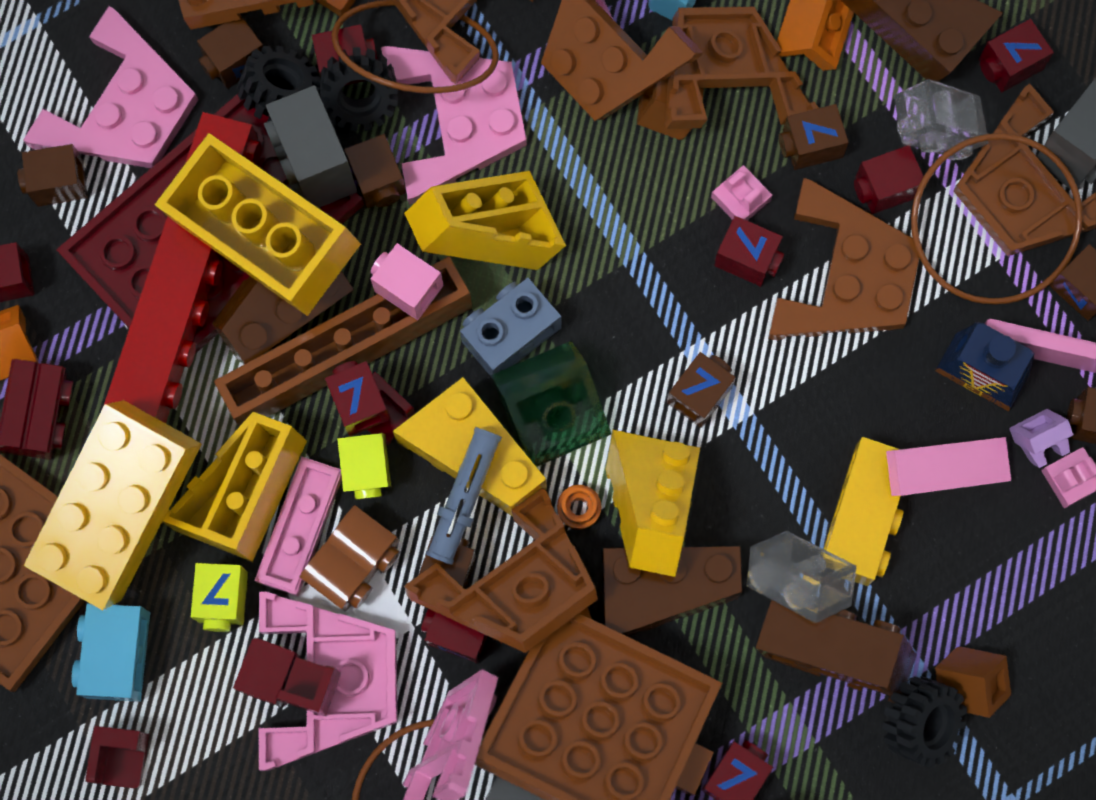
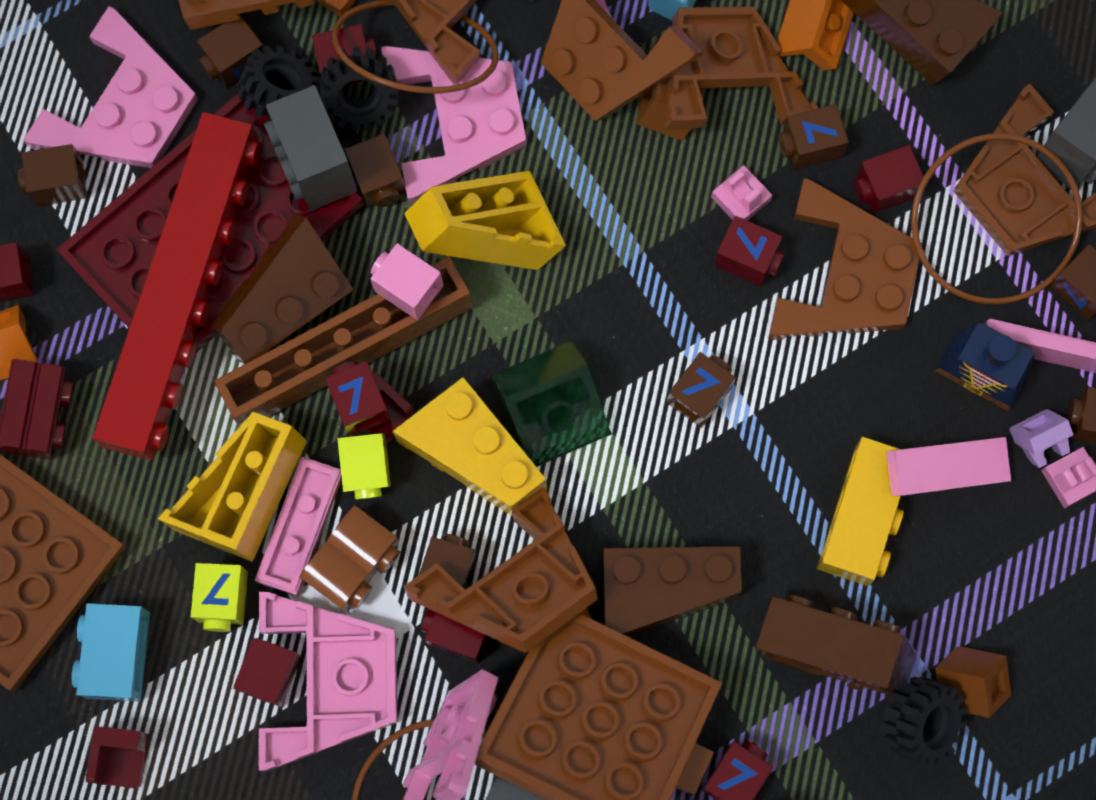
(112, 504): yellow brick -> none
(258, 224): yellow brick -> none
(310, 686): dark red panel -> none
(443, 547): sand blue pin -> none
(510, 327): sand blue brick -> none
(579, 493): orange plate -> none
(653, 497): yellow wedge -> none
(801, 576): clear brick -> none
(939, 117): clear brick -> none
(1015, 56): dark red brick -> none

